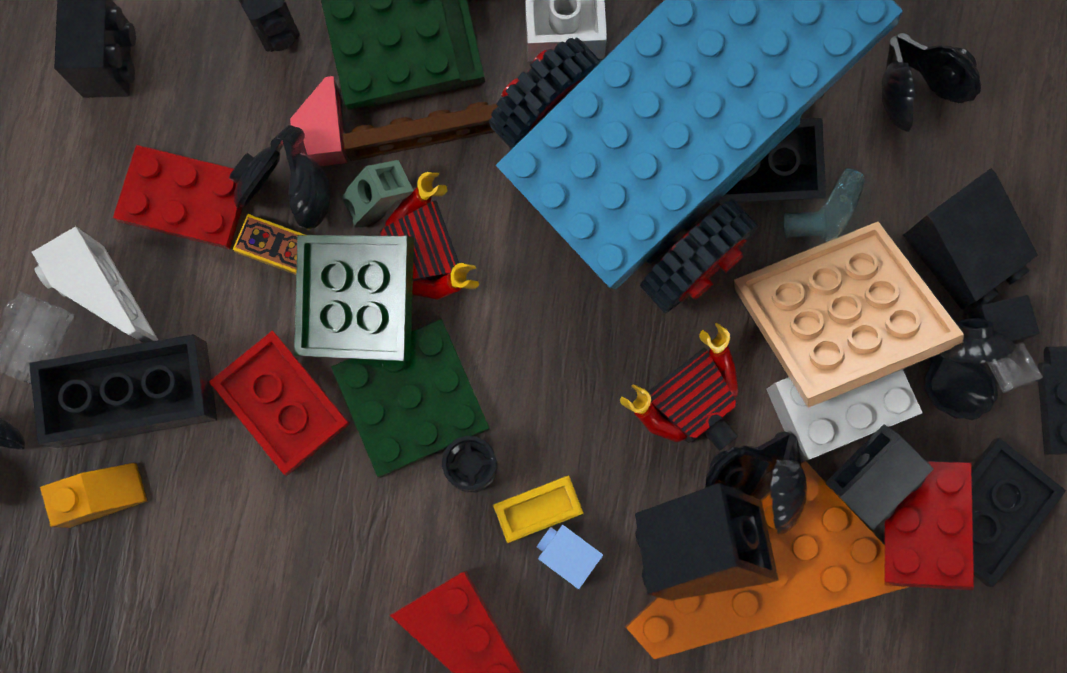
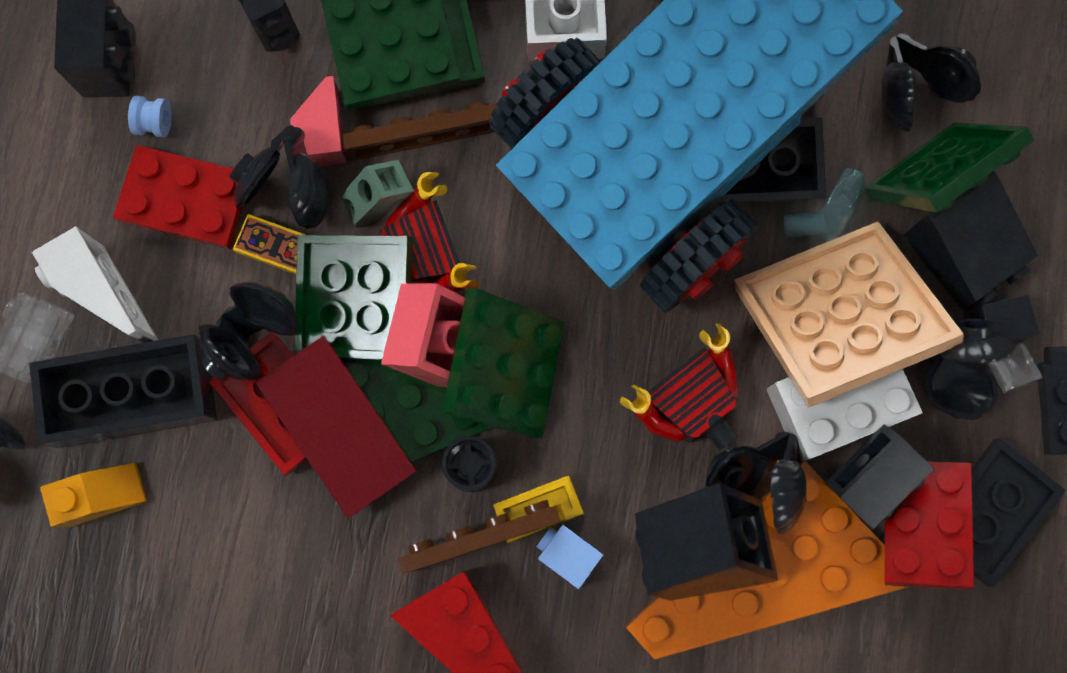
(149, 116): none -> light blue wheel
(255, 308): none -> black animal
(336, 426): none -> dark red tile
(424, 332): none -> coral brick
(464, 541): none -> reddish brown plate
(503, 365): none -> dark green plate
(949, 165): none -> dark green plate

